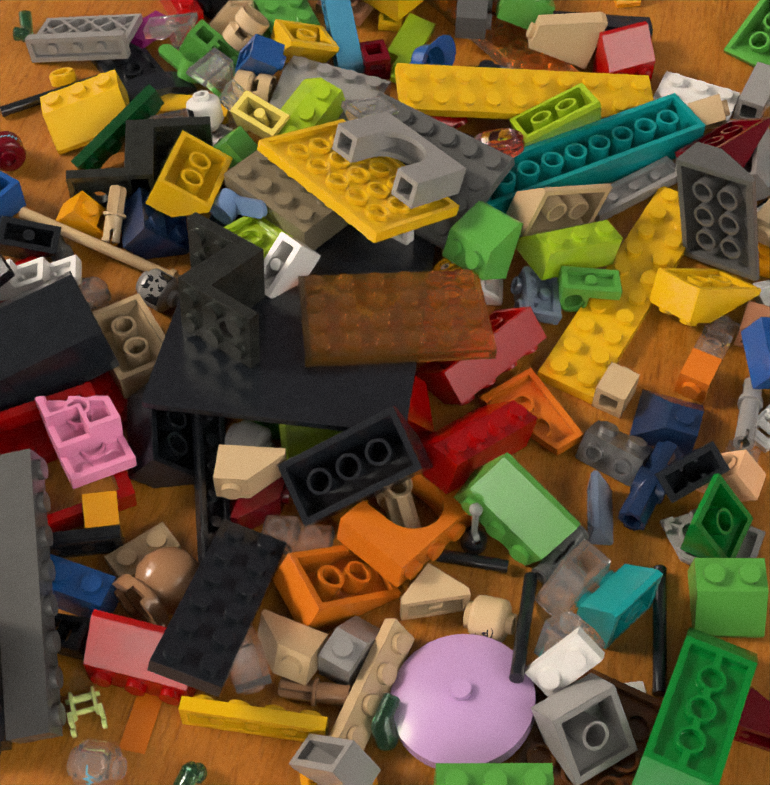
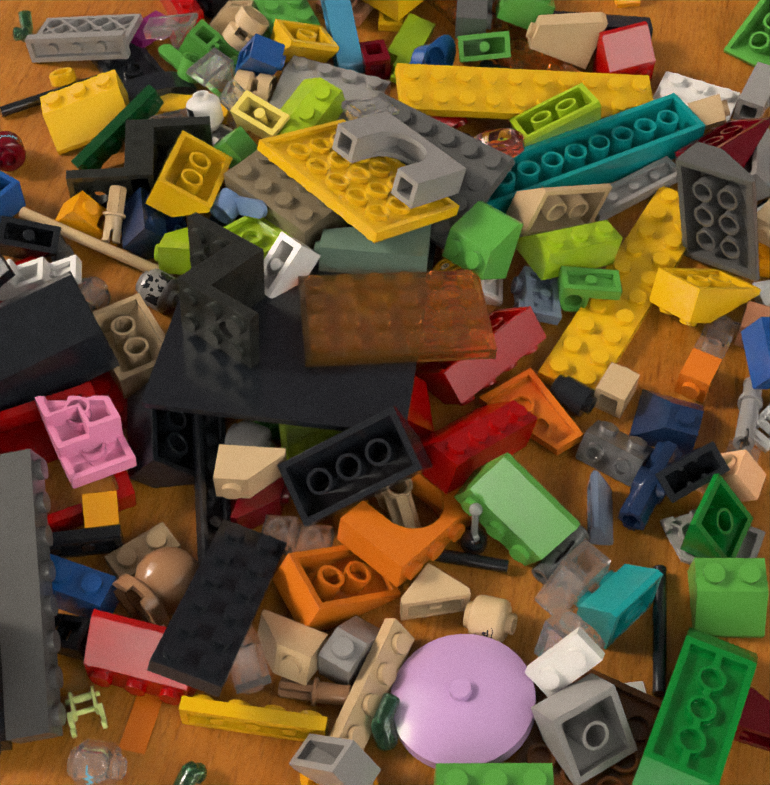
(174, 252): none -> lime slope
(352, 253): none -> sand green slope
(484, 46): none -> bright green slope
(523, 628): black bar -> none
(573, 395): none -> black brick

